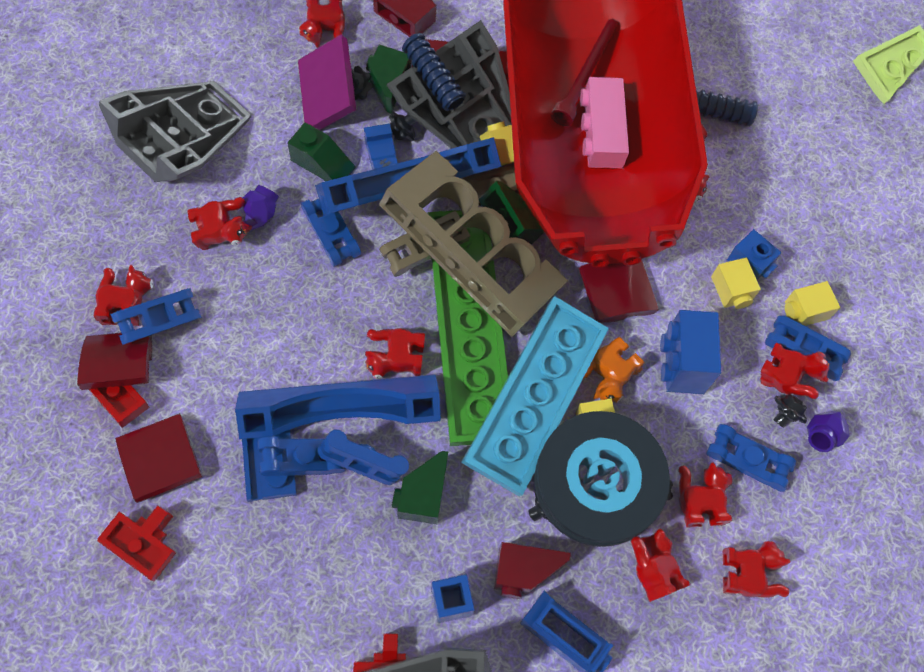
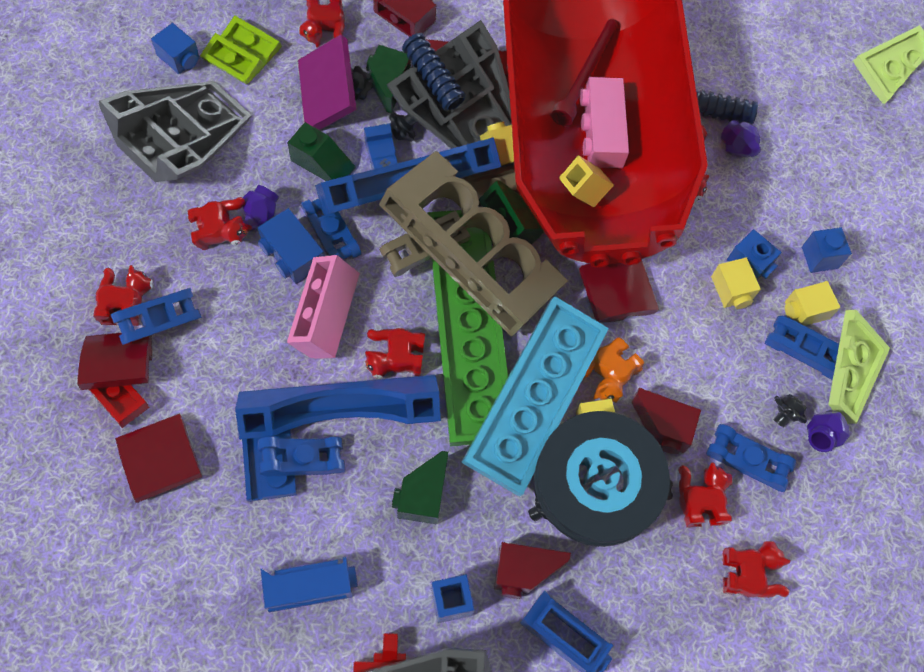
(140, 541): red hinge -> none
(175, 48): none -> blue brick
(241, 50): none -> lime slope
(289, 244): none -> blue brick
(308, 585): none -> blue window
(323, 307): none -> bright pink brick
(362, 458): blue plate -> none
(586, 181): none -> light yellow brick
(656, 566): red animal -> none
(667, 420): none -> dark red slope
(691, 352): blue brick -> none
(741, 139): none -> dark purple rock
(791, 369): red animal -> none
(826, 250): none -> blue brick
(856, 366): none -> yellowish green wing

